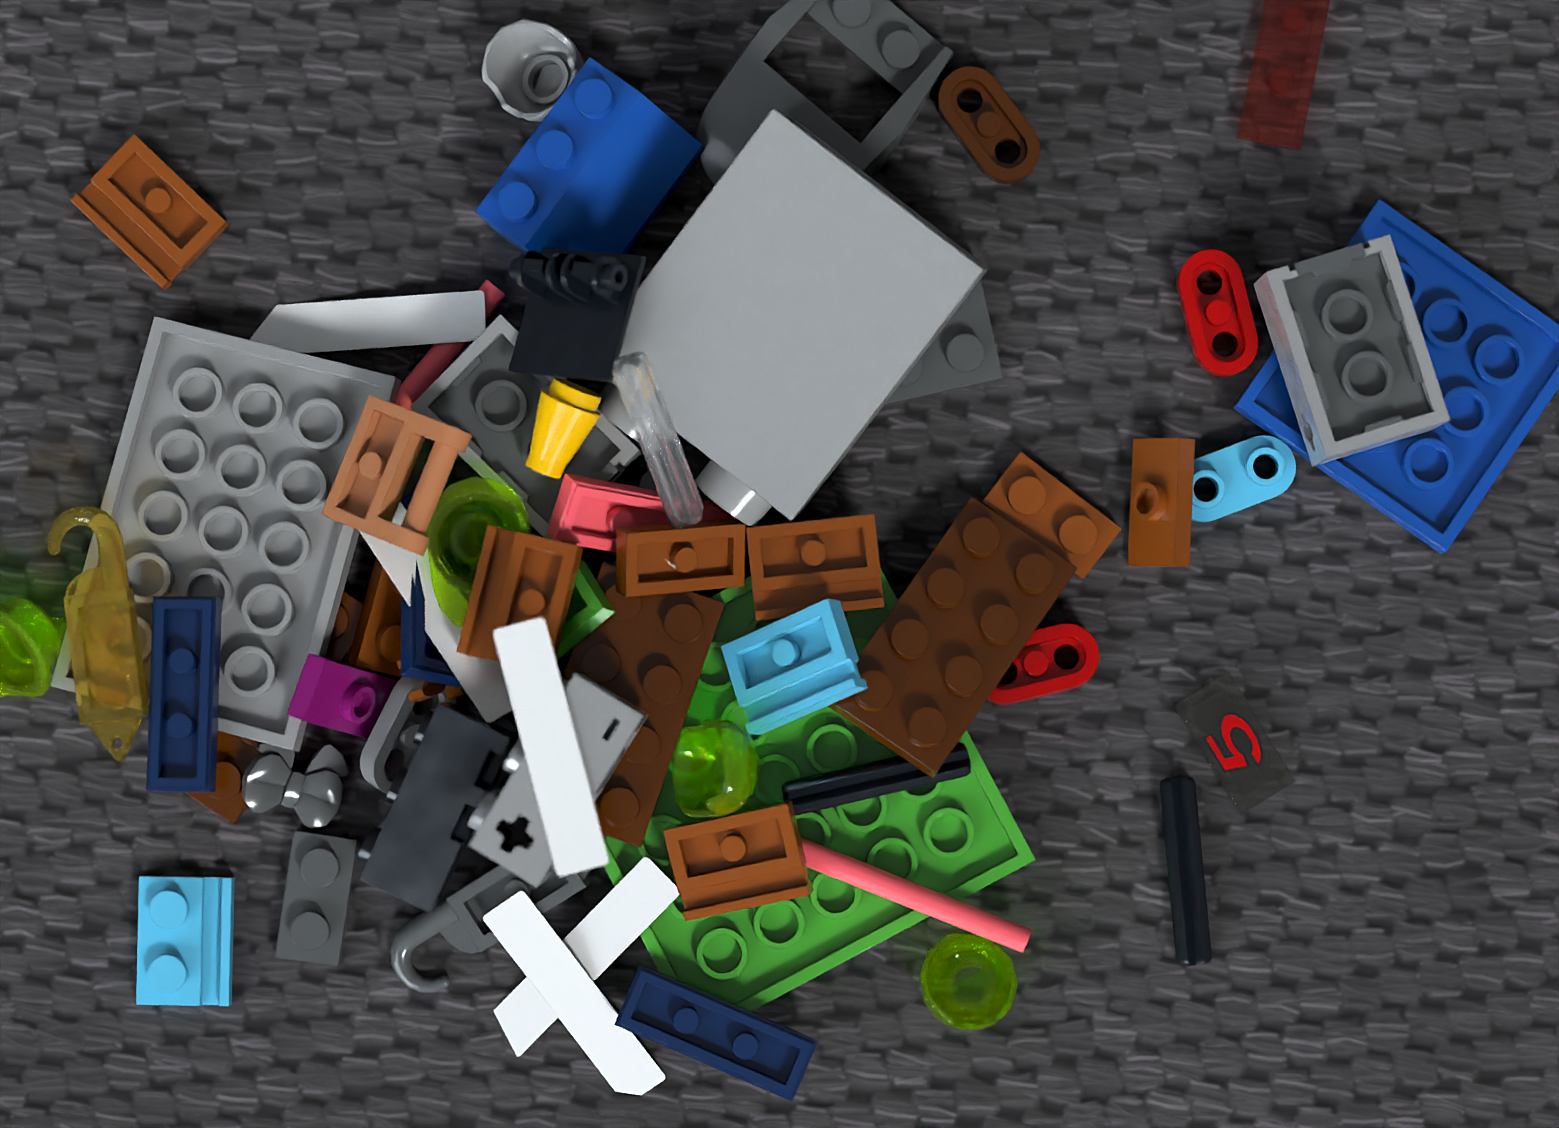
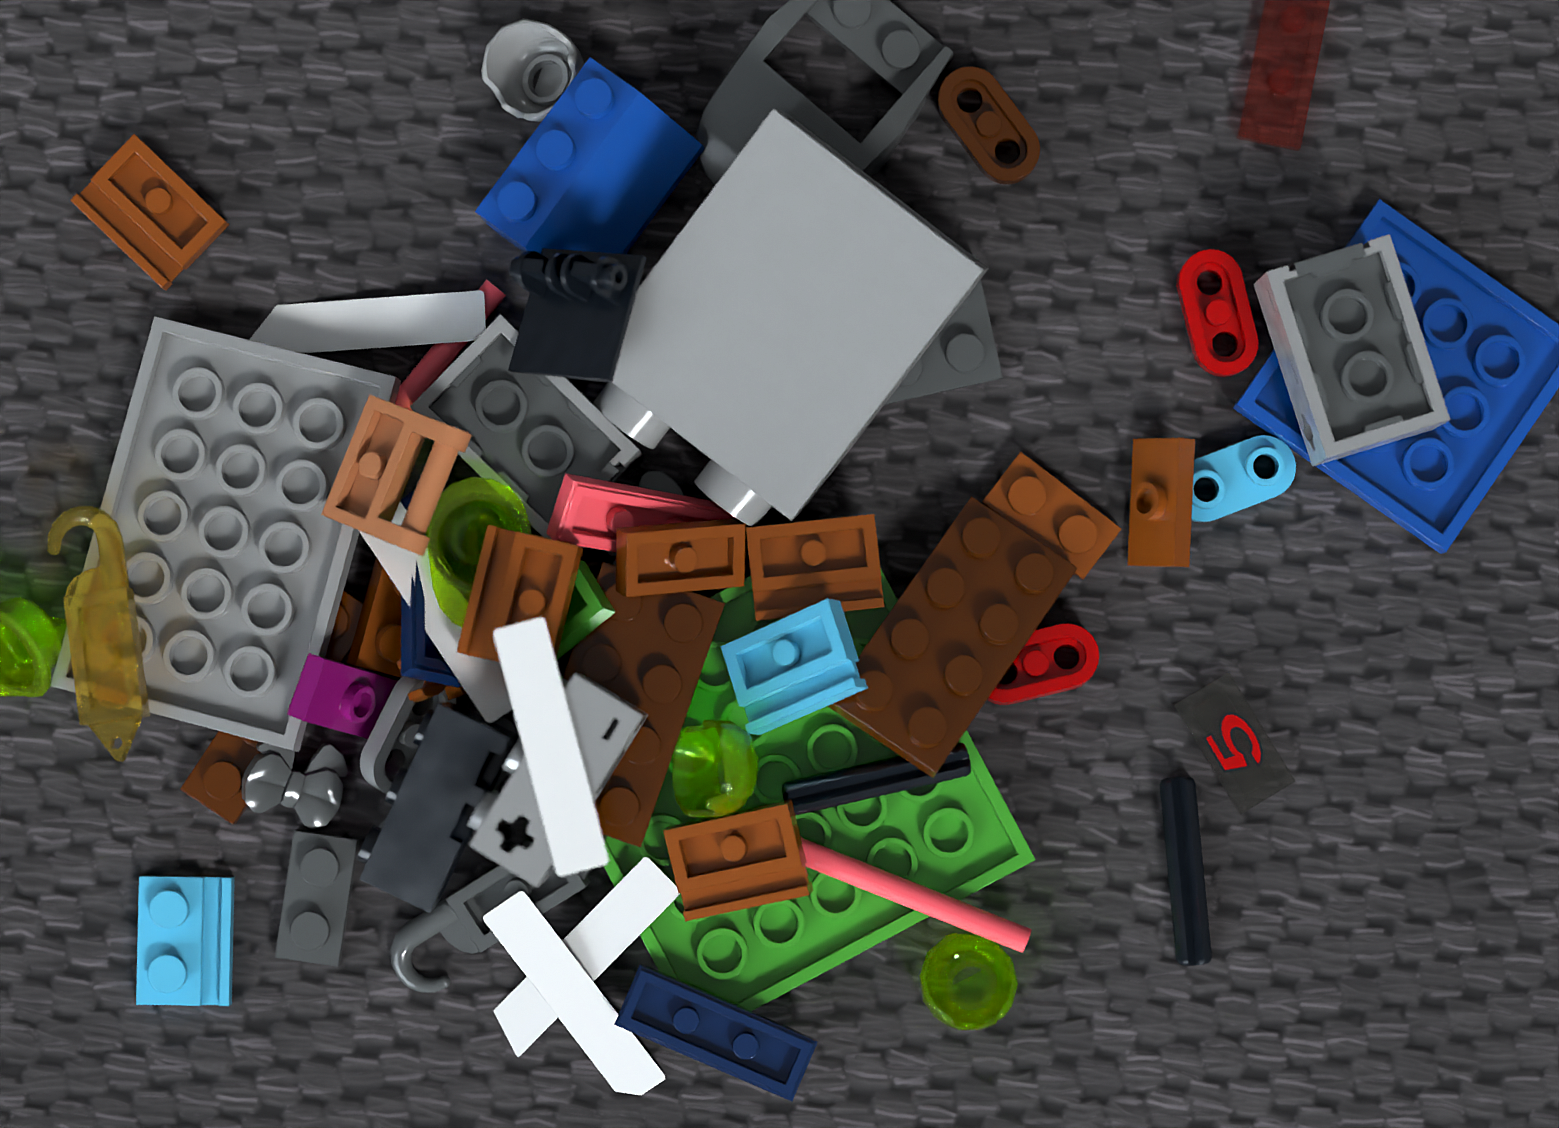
(184, 694): dark blue tile -> none
(561, 425): yellow cone -> none
(658, 439): clear axle -> none

